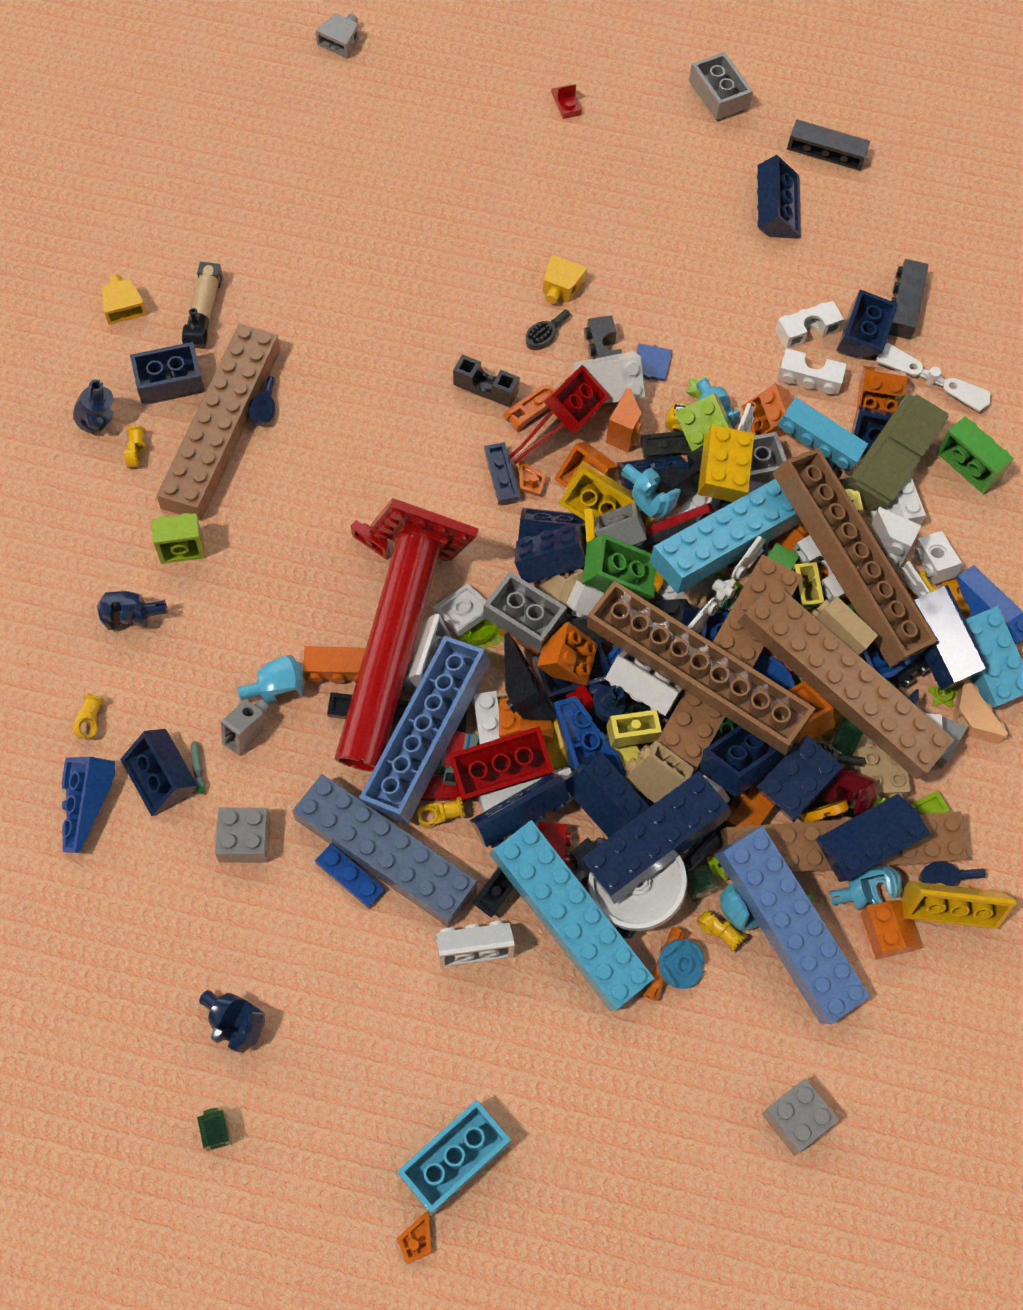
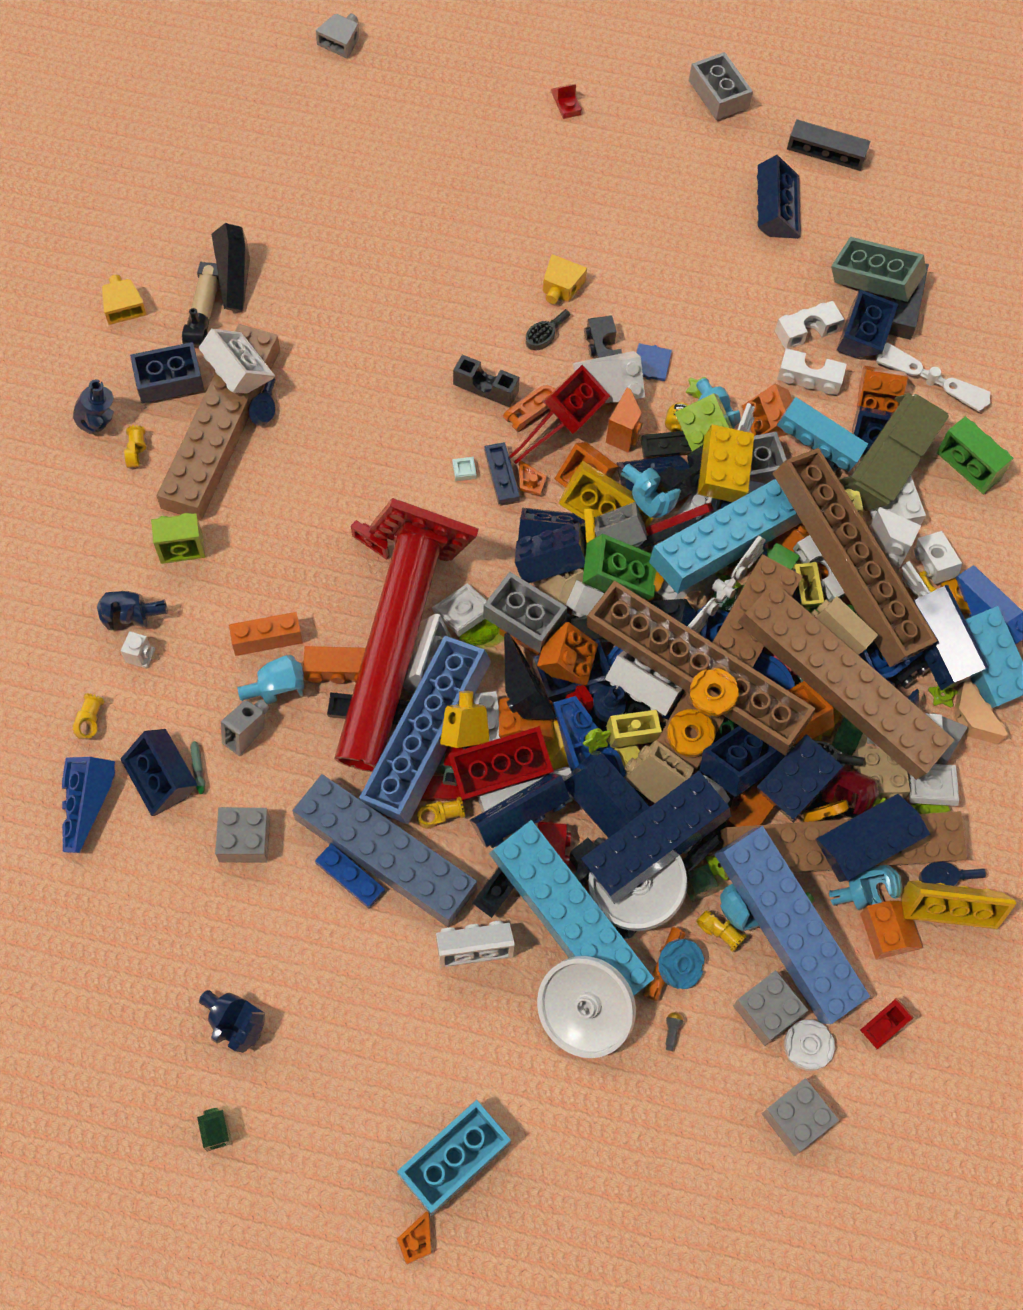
(137, 650): none -> white brick
(232, 264): none -> black wedge
(235, 360): none -> white slope
(265, 633): none -> orange brick
(464, 469): none -> light aqua tile
(465, 723): none -> yellow torso
(586, 1006): none -> white dish
(596, 738): none -> lime plate
(674, 1022): none -> dark grey piece
(690, 746): none -> light orange tile
(714, 705): none -> light orange tile
(770, 1007): none -> light grey brick
(809, 1045): none -> white tile
(879, 268): none -> sand green brick
(886, 1023): none -> red slope
(935, 787): none -> white tile

